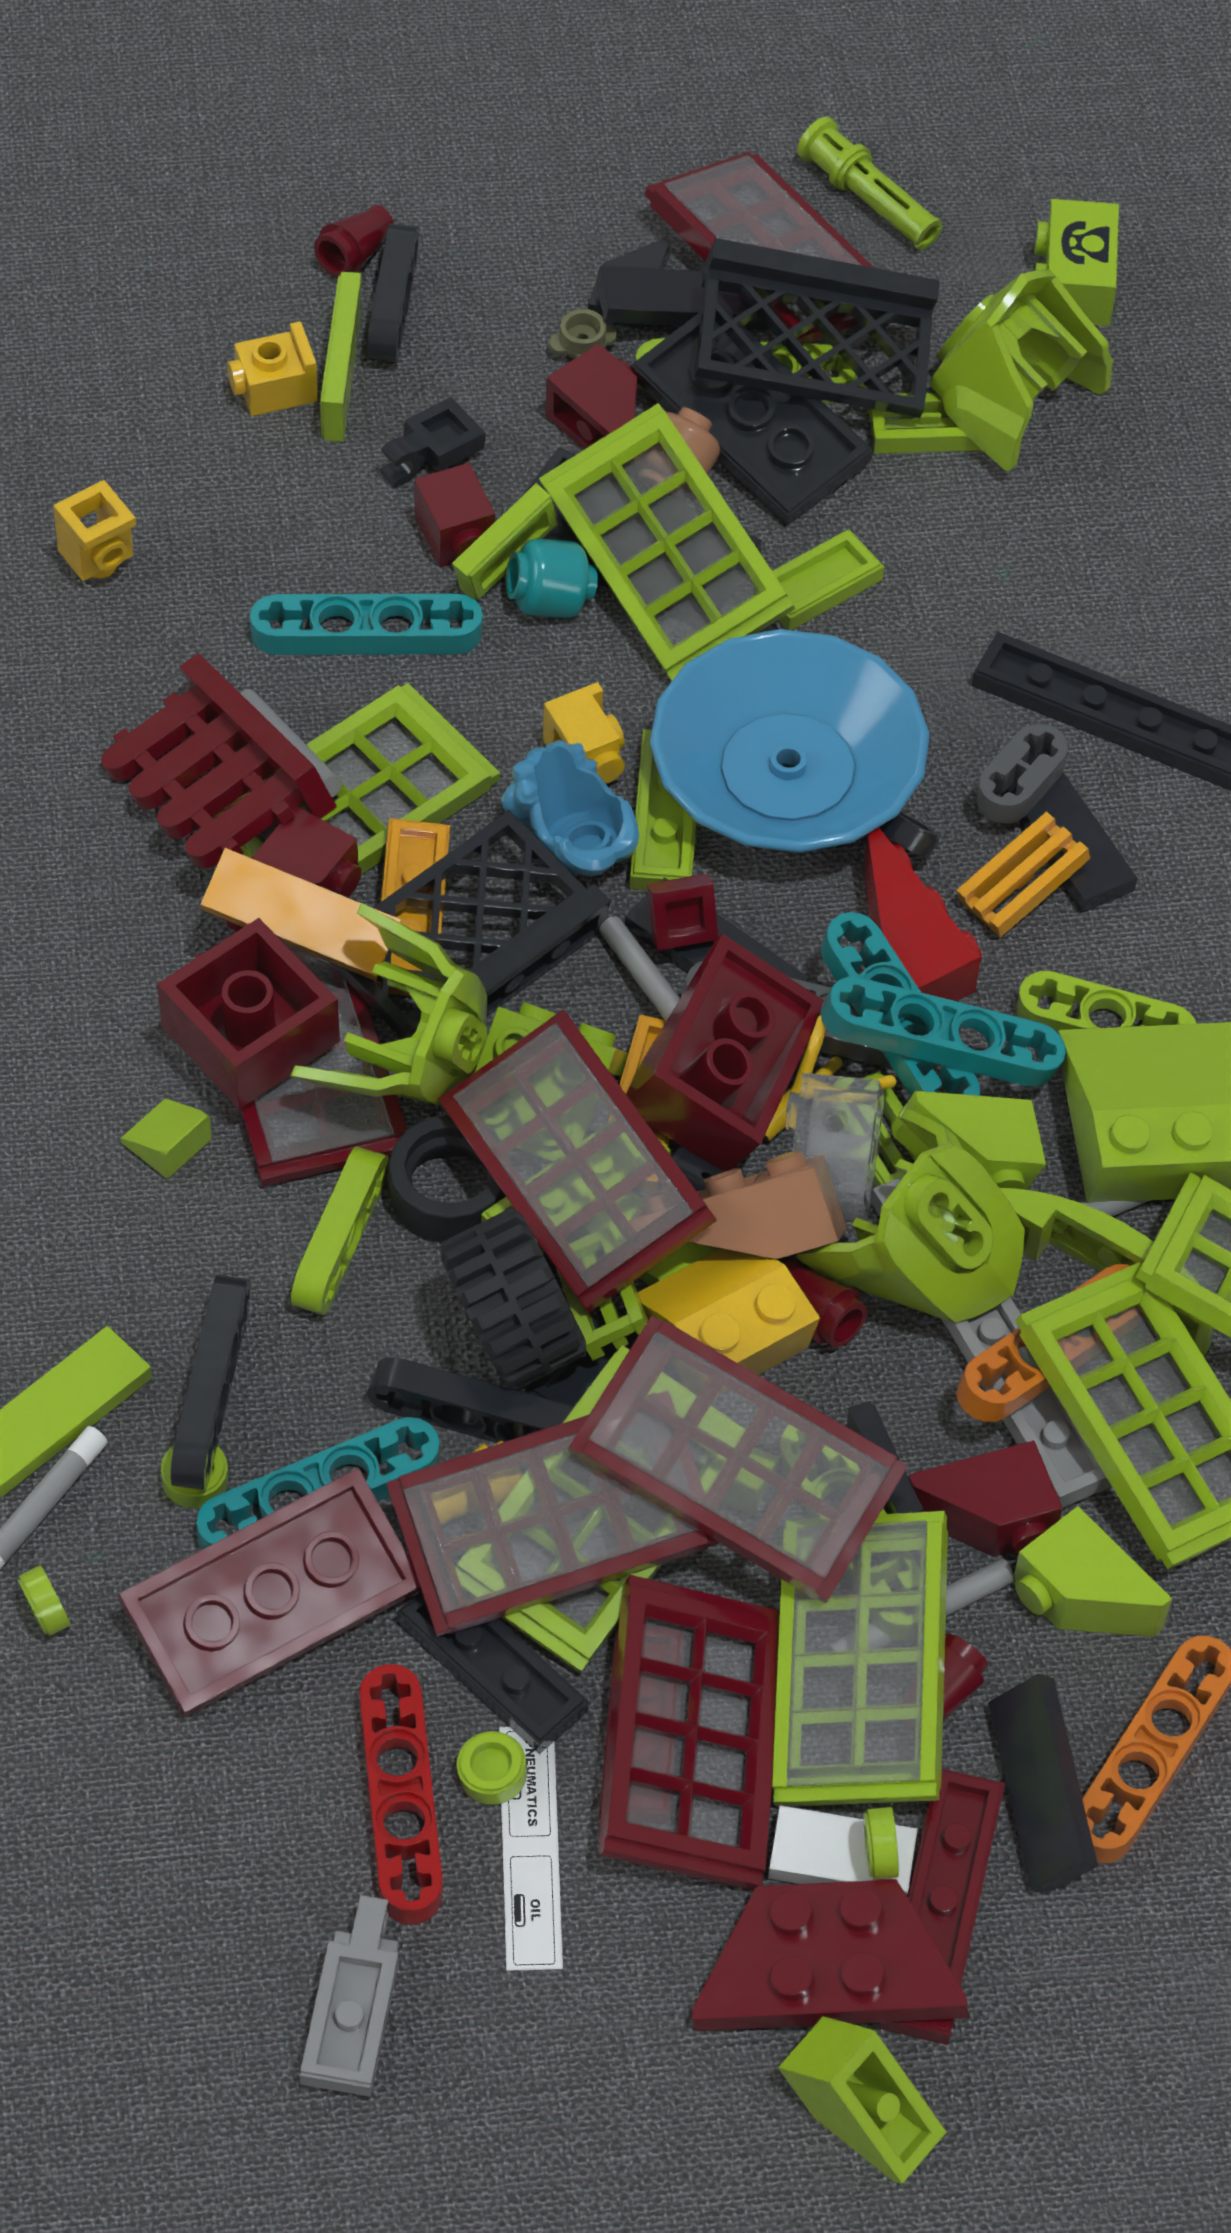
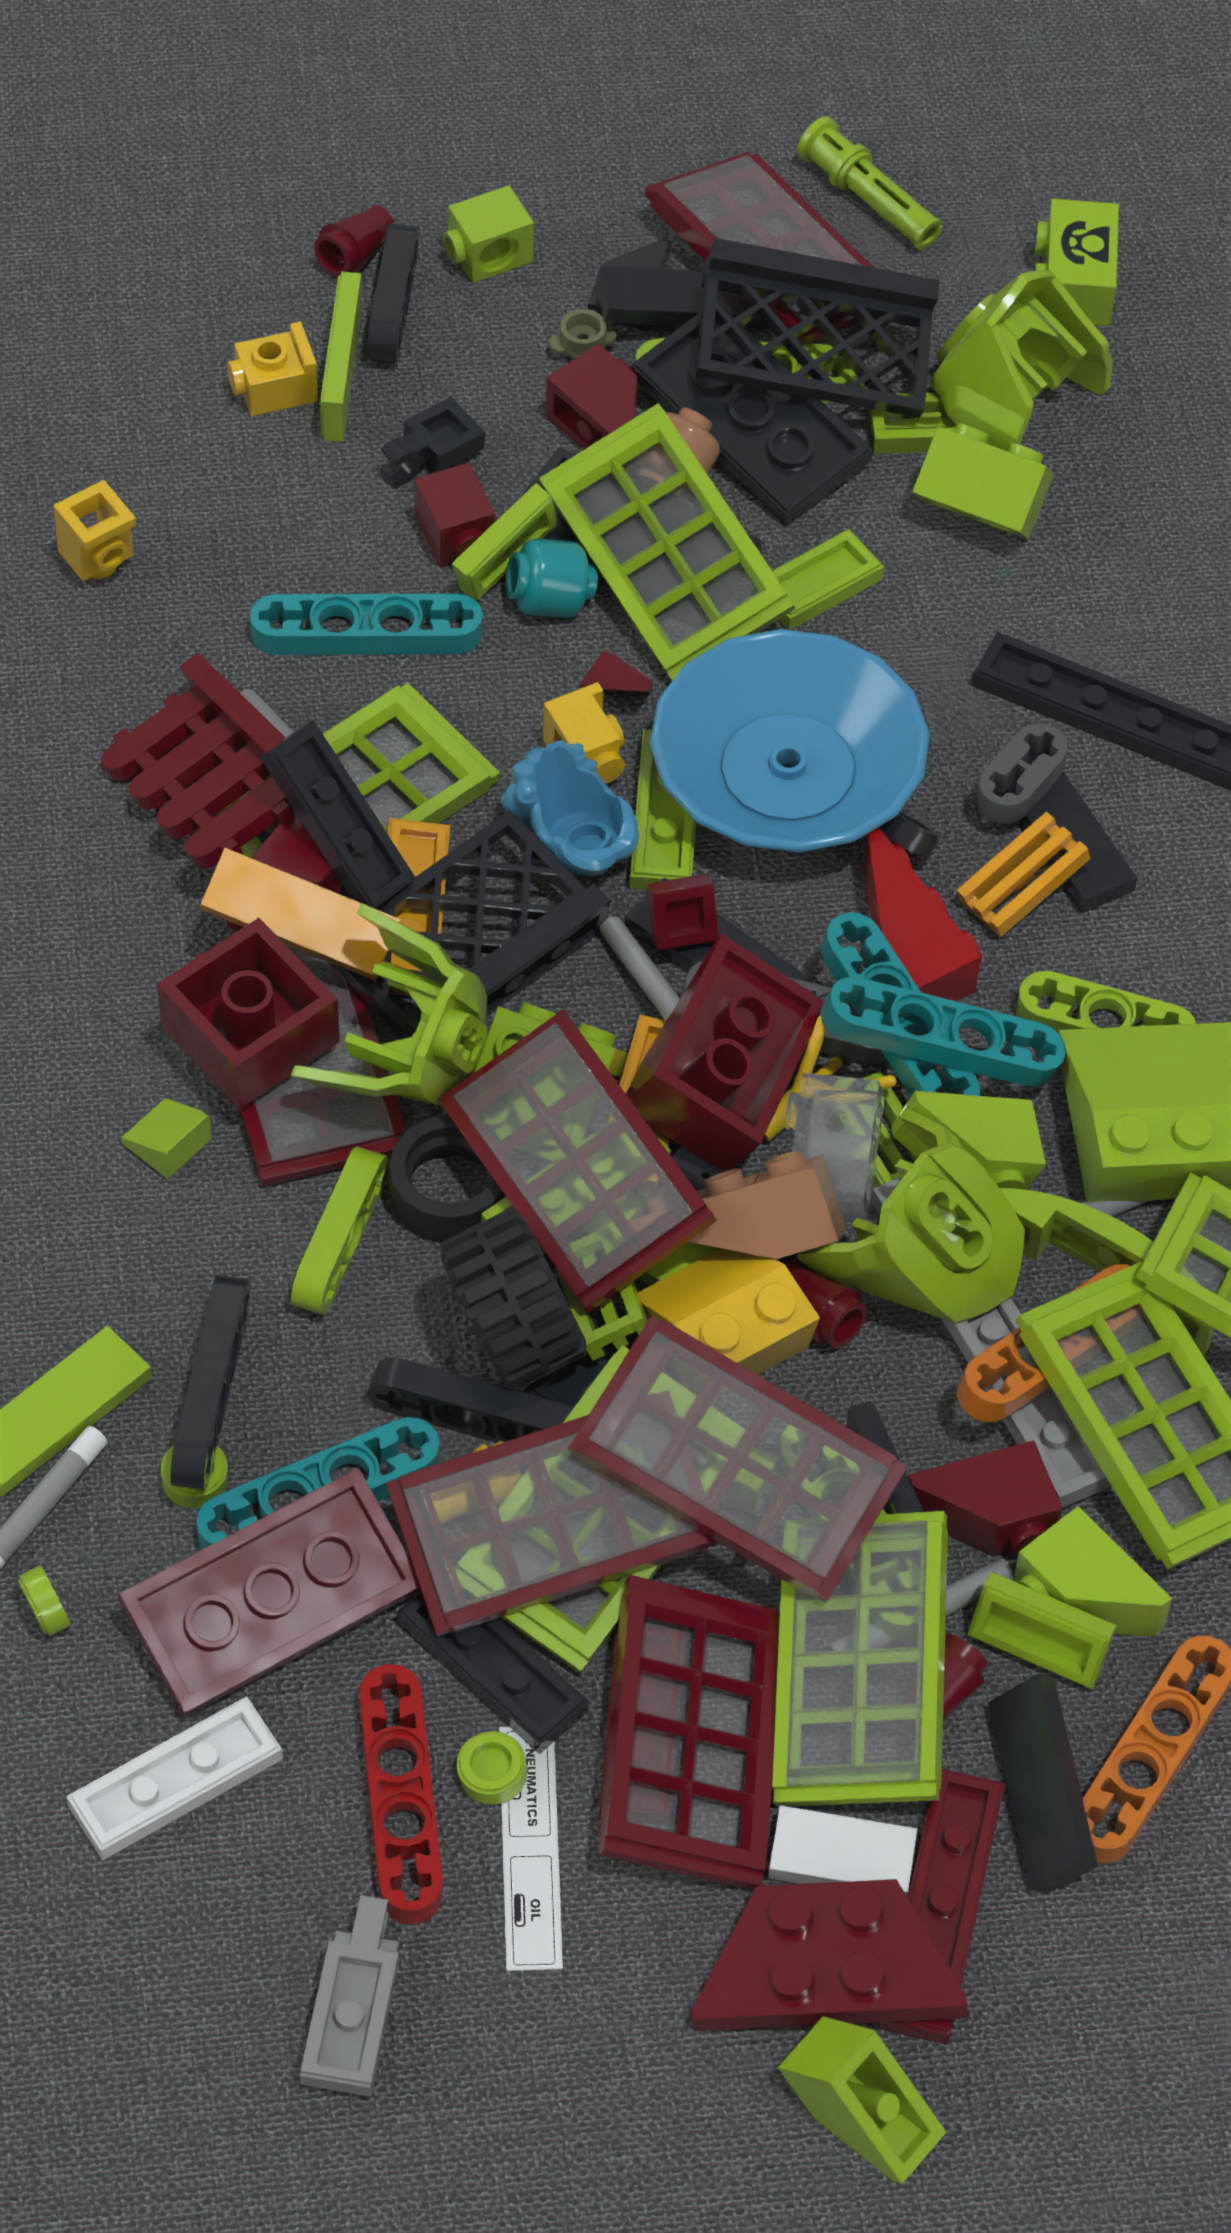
(174, 1778): none -> white tile
(337, 816): none -> black tile
(489, 234): none -> lime brick
(616, 675): none -> dark red slope
(881, 1843): lime tile -> none
(984, 481): none -> lime brick
(1041, 1630): none -> lime tile

